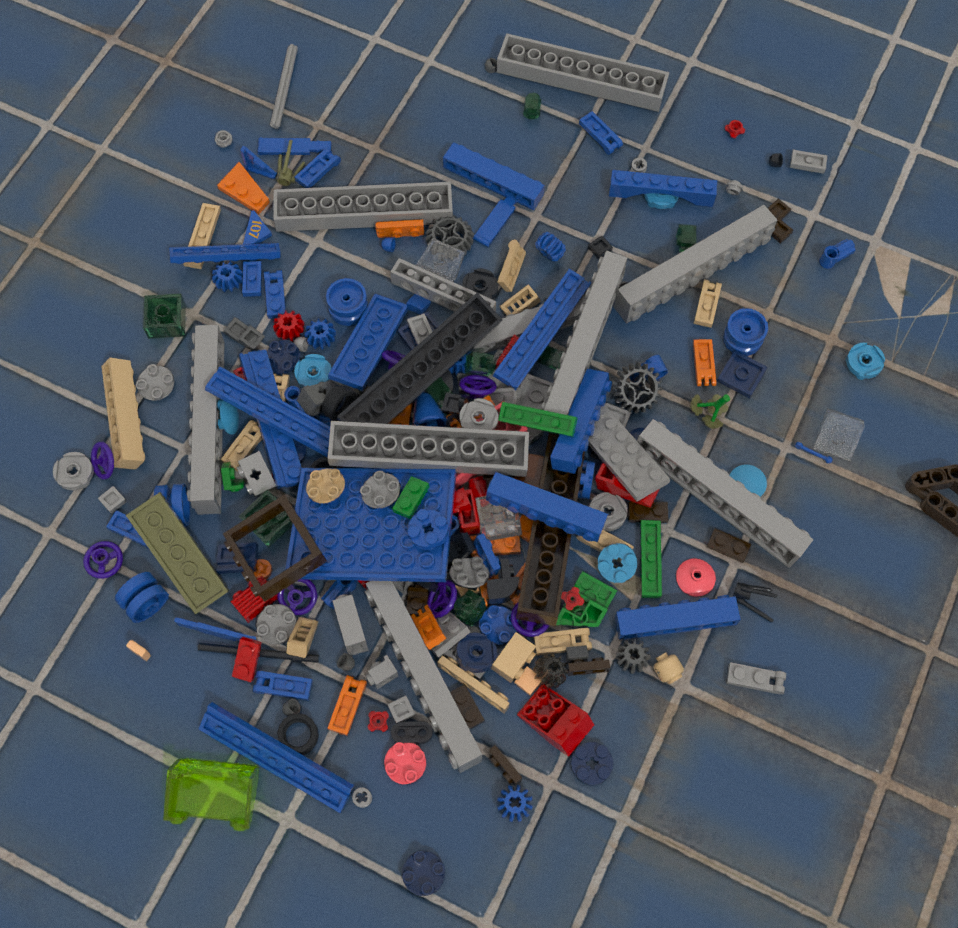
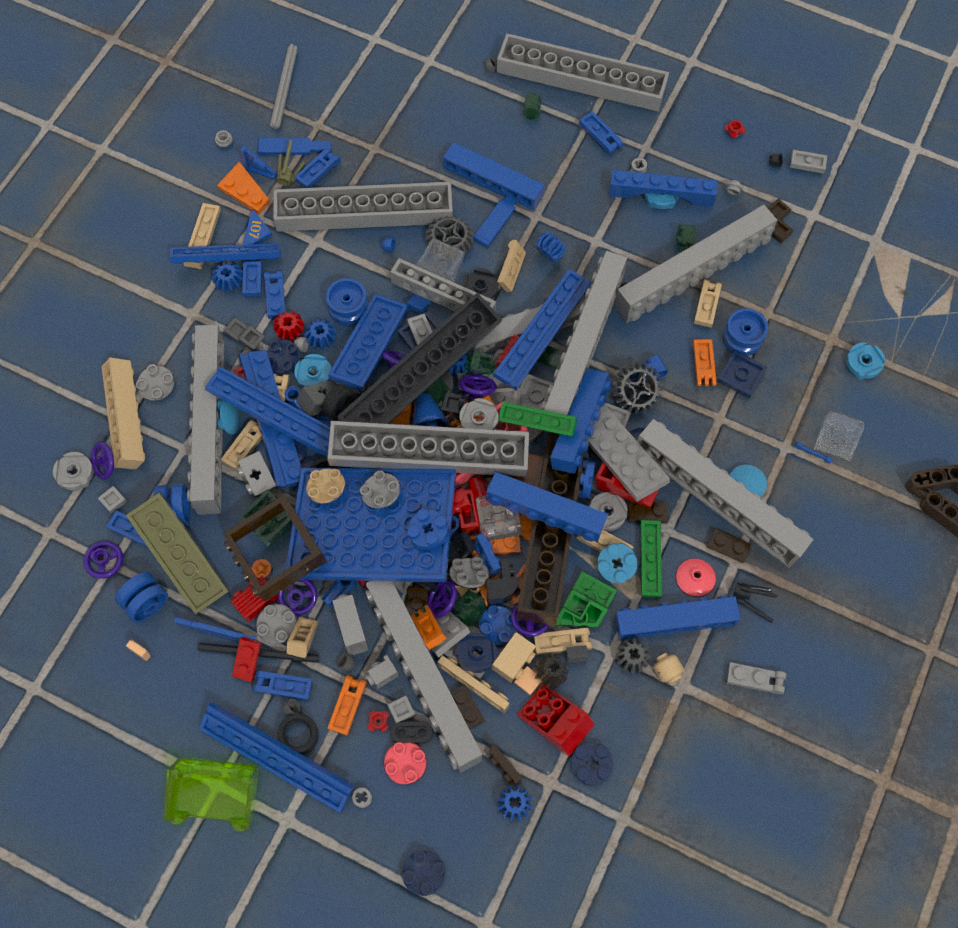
(164, 316): clear green brick -> none
(227, 565): dark blue plate -> none
(228, 475): green bracket -> none
(399, 228): orange hinge -> none
(410, 497): green plate -> none
(527, 290): tan slope -> none
(578, 600): red plate -> none
(597, 665): dark brown plate -> none
(599, 247): black tile -> none
(716, 406): olive plant -> none
(835, 253): blue piece -> none

